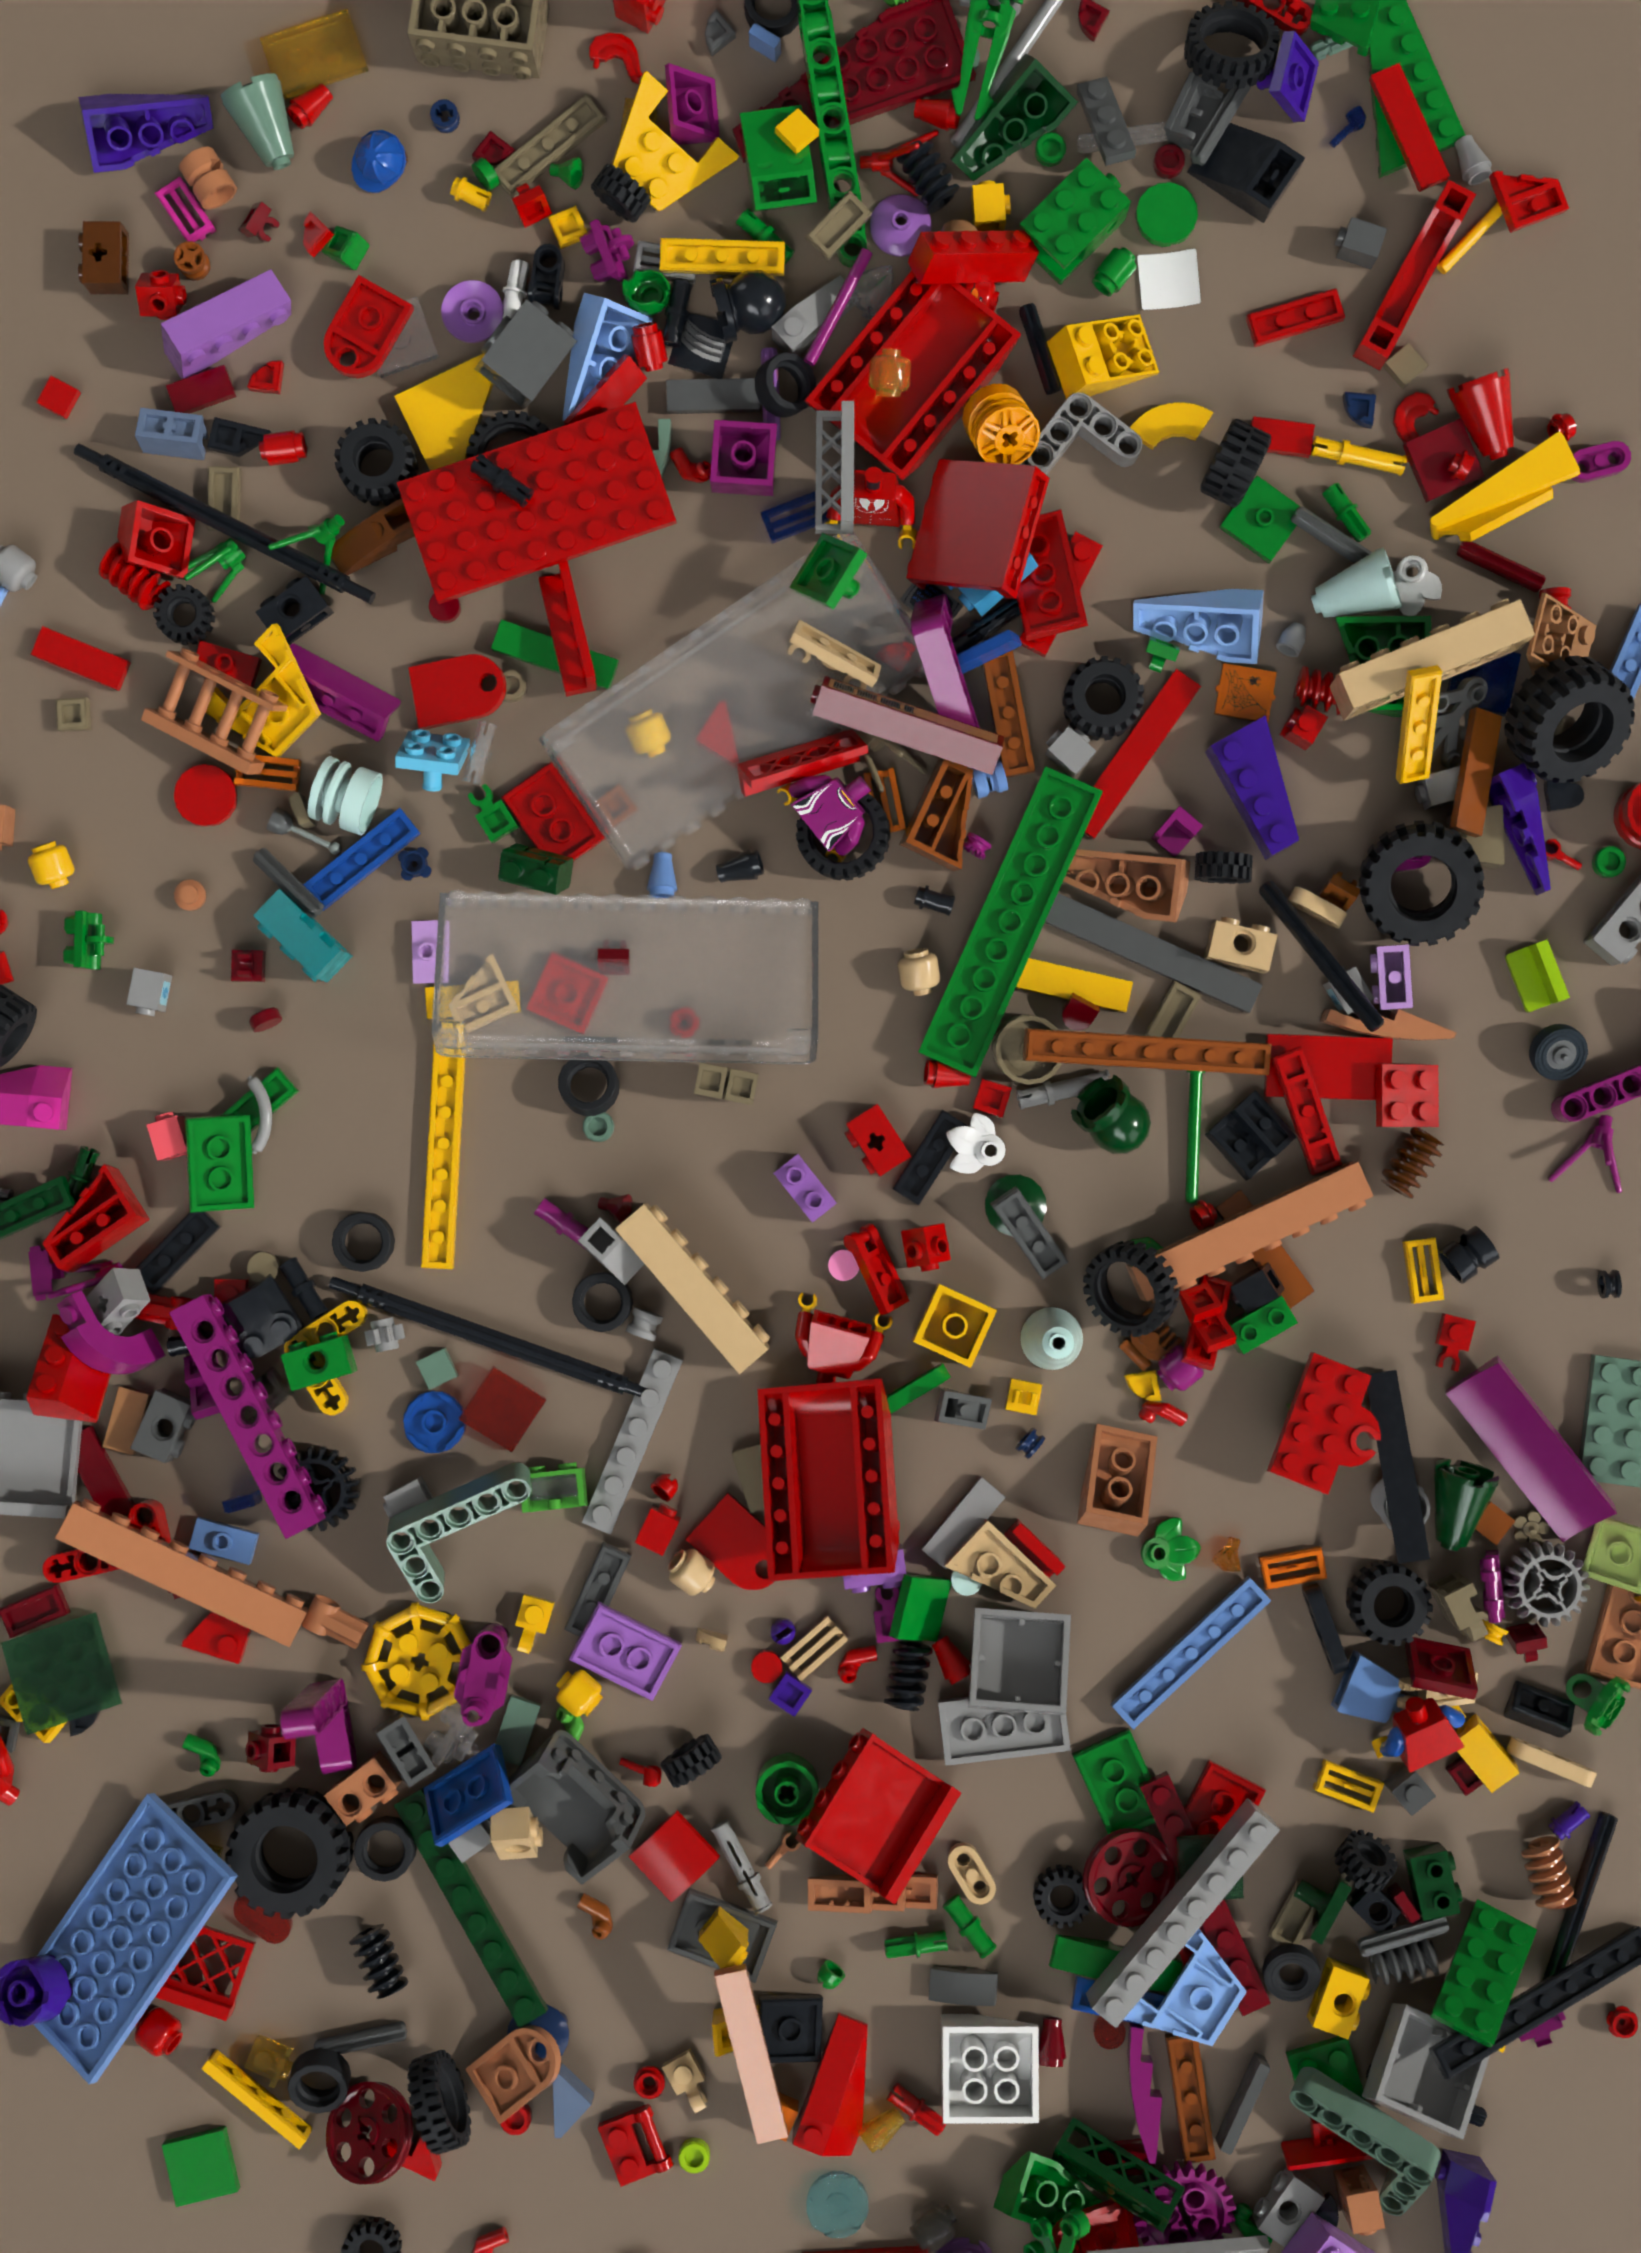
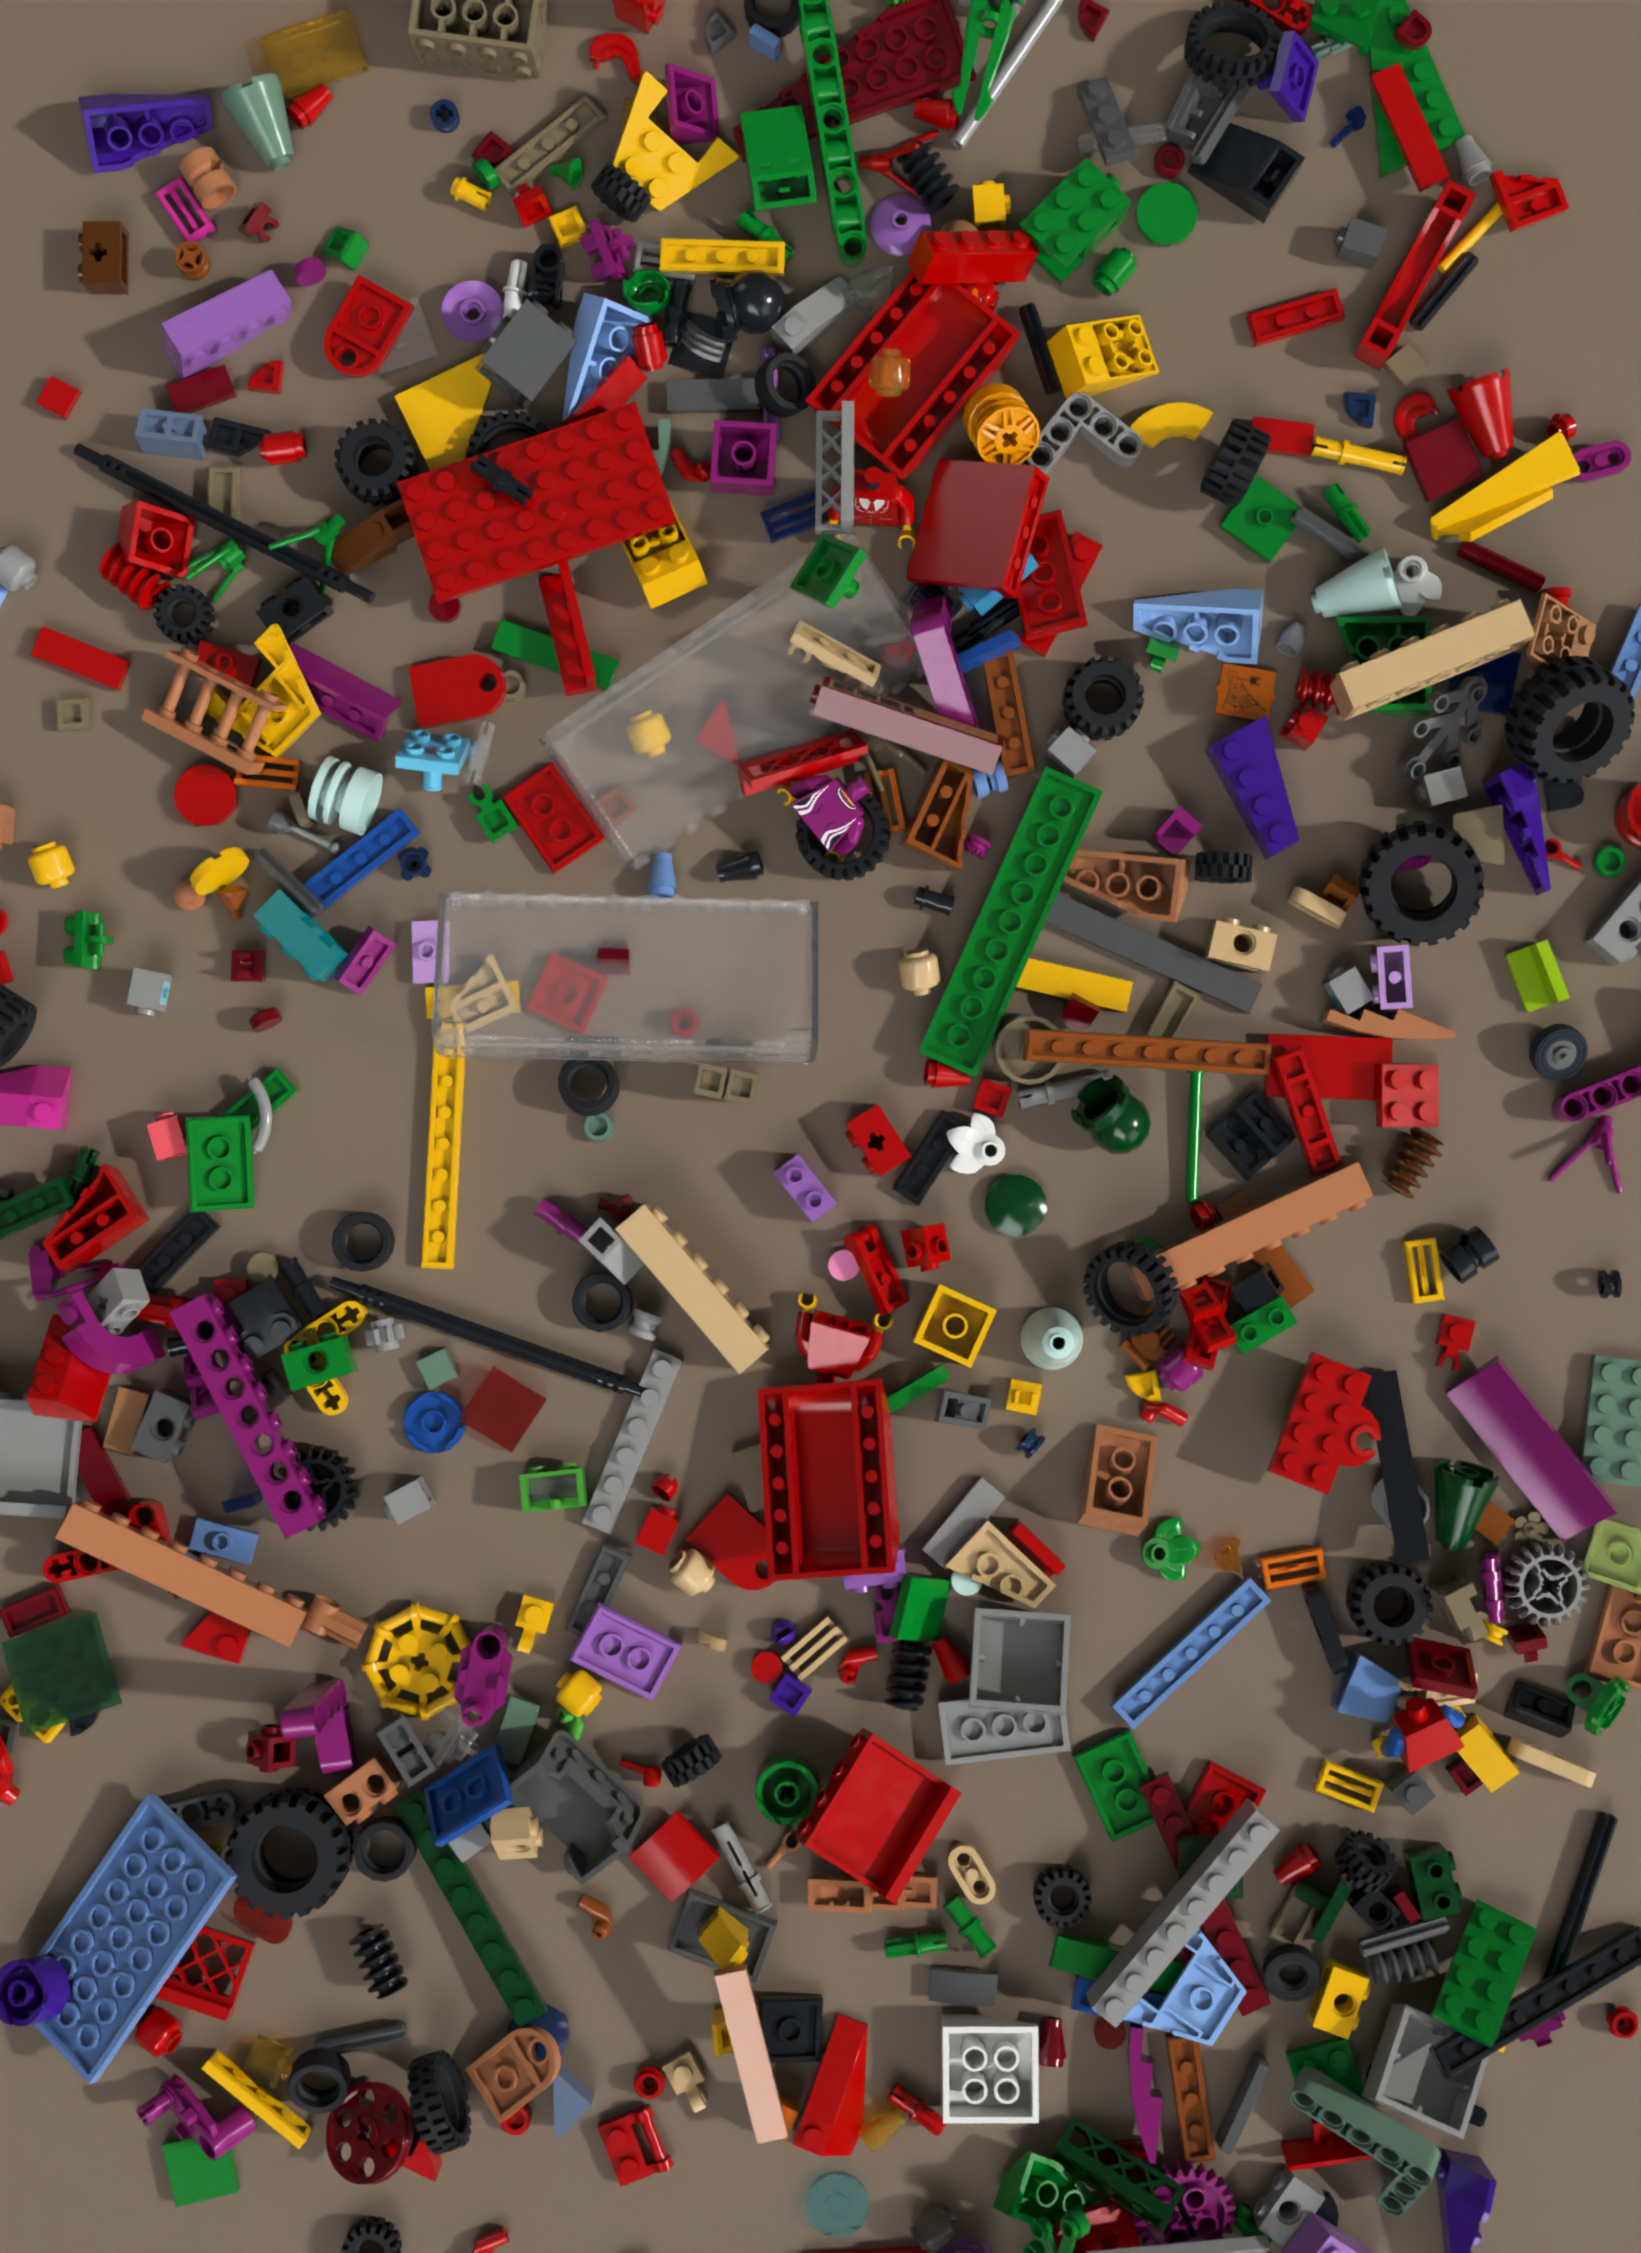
(160, 294): red brick -> none
(207, 1754): green arm -> none
(212, 2136): none -> magenta piece
(218, 873): none -> yellow tile
(233, 898): none -> dark orange rock
(309, 271): none -> magenta tile
(315, 235): red tile -> none
(364, 960): none -> magenta plate
(378, 161): blue piece -> none
(448, 1521): sand green beam -> none
(535, 869): dark green brick -> none
(665, 563): none -> yellow slope
(694, 2155): lime tile -> none
(797, 131): yellow tile -> none
(830, 1974): green hinge -> none
(838, 225): dark tan tile -> none
(838, 307): magenta bar -> none
(1022, 110): dark green wedge -> none
(1029, 1232): dark grey tile -> none
(1050, 149): green tile -> none
(1115, 1872): dark red wedge -> none
(1141, 746): red tile -> none
(1169, 279): white sticker -> none
(1298, 1864): none -> red cone
(1321, 956): black axle -> none
(1359, 2200): nougat brick -> none
(1413, 32): none -> dark red tile
(1418, 724): yellow tile -> none
(1444, 291): none -> black axle
(1460, 465): red plate -> none
(1476, 772): dark orange tile -> none
(1549, 1873): nougat piece -> none
(1568, 1821): dark purple pin -> none

